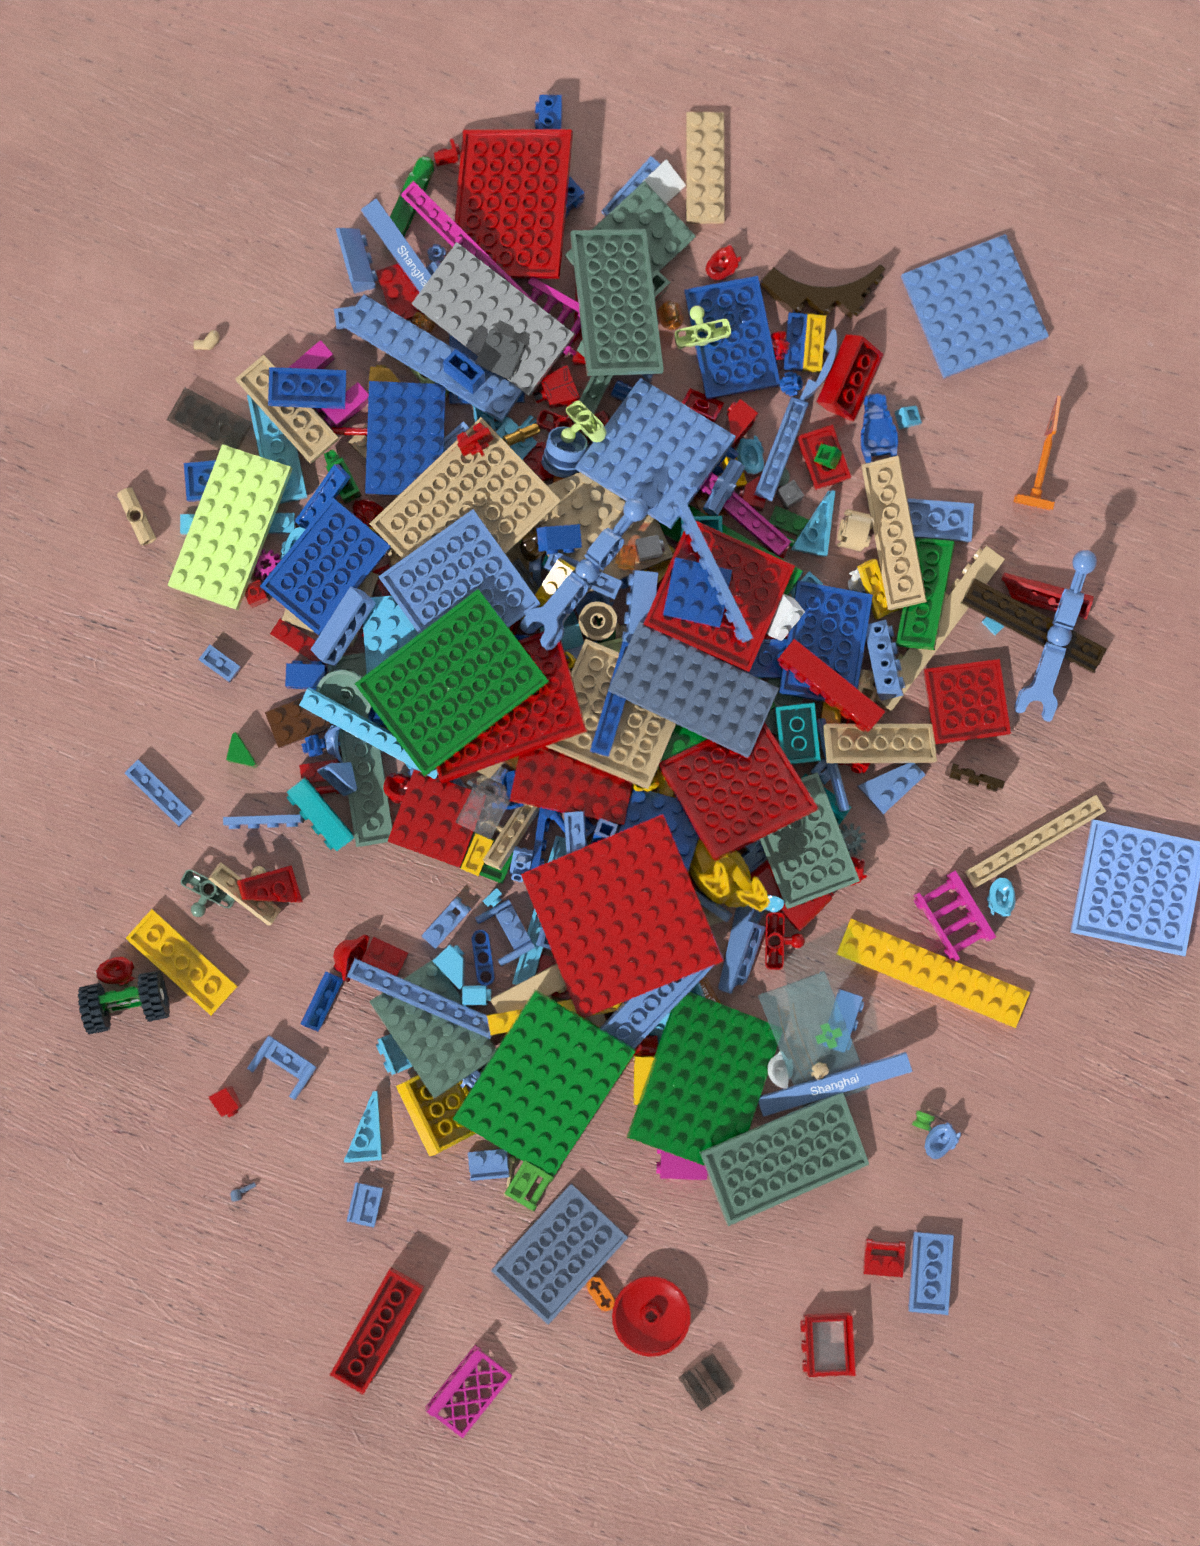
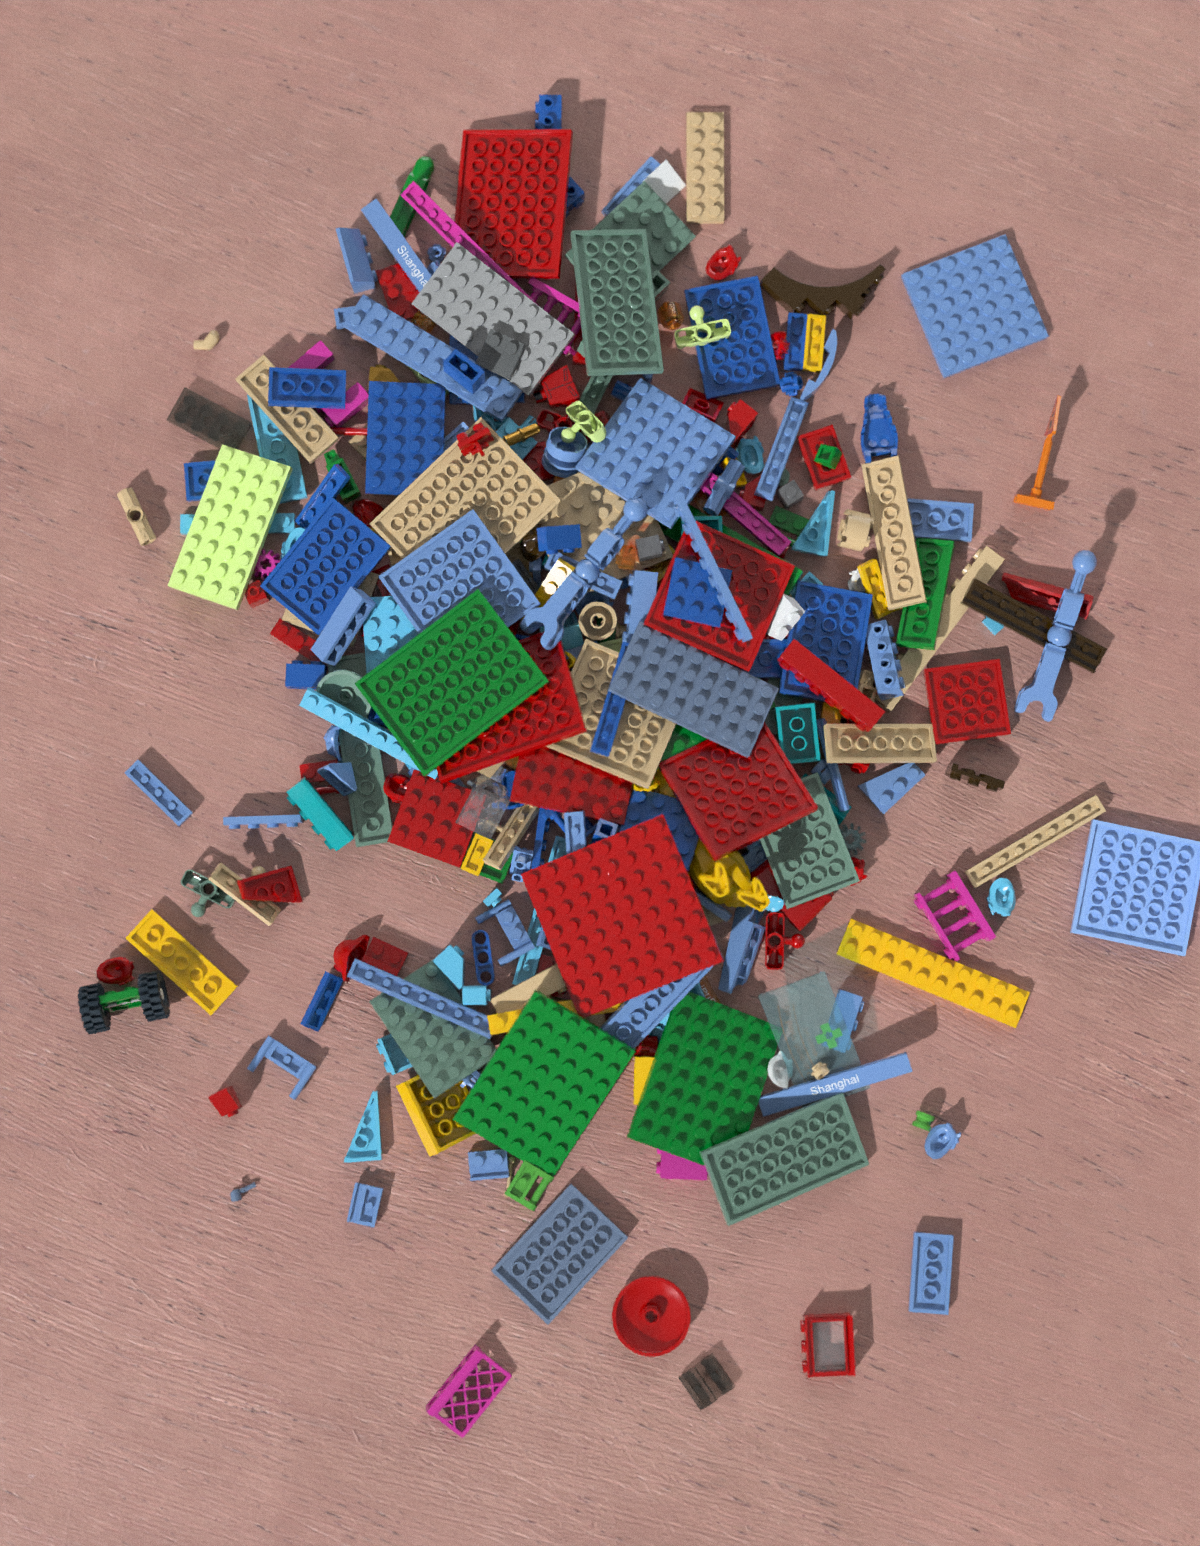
(219, 663): medium blue plate -> none
(239, 753): green slope -> none
(294, 723): reddish brown plate -> none
(313, 745): blue gear -> none
(376, 1330): red brick -> none
(445, 923): medium blue plate -> none
(447, 156): red bracket -> none
(596, 1296): orange beam -> none
(850, 377): red slope -> none
(883, 1264): red plate -> none
(907, 417): medium azure slope -> none

